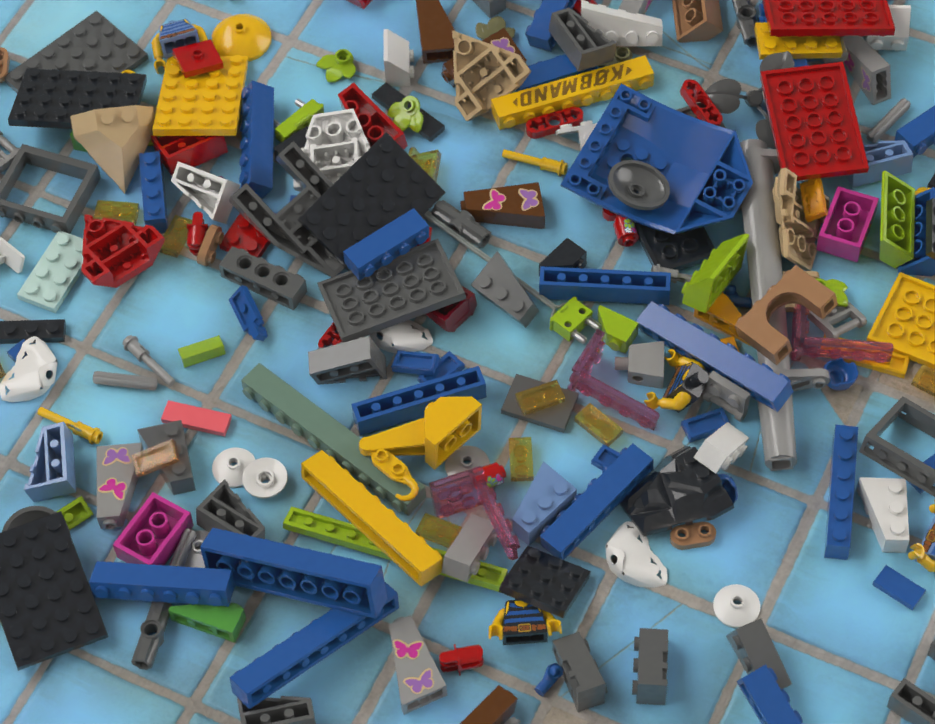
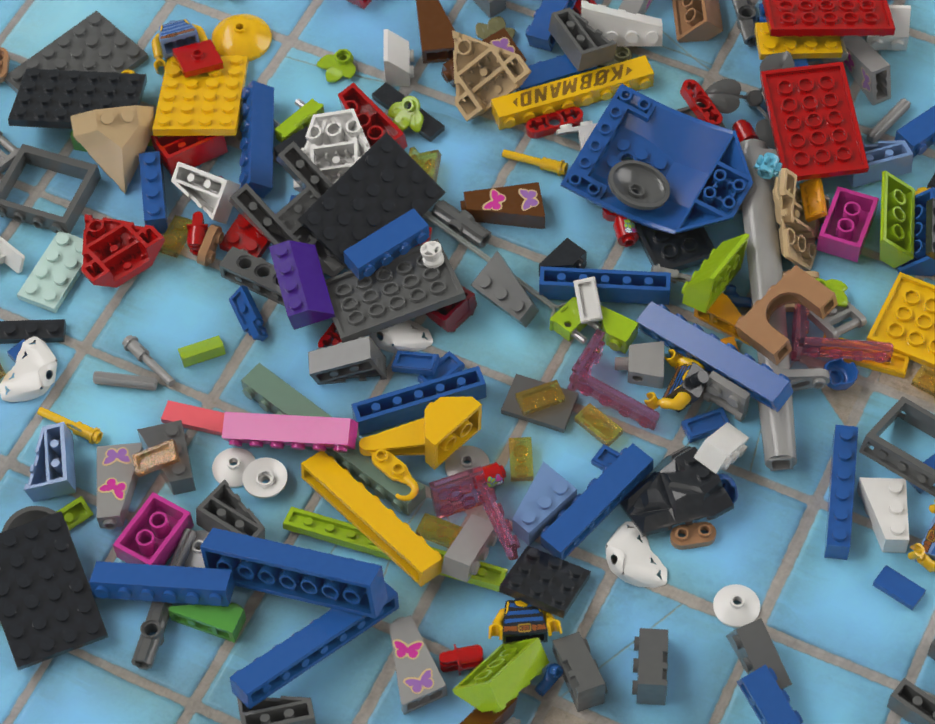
(117, 210): clear yellow plate -> none
(290, 431): none -> brick
(301, 283): none -> dark purple slope
(432, 254): none -> white wheel
(503, 675): none -> lime slope
(588, 300): none -> white tile
(744, 130): none -> red brick
(768, 165): none -> medium azure gear

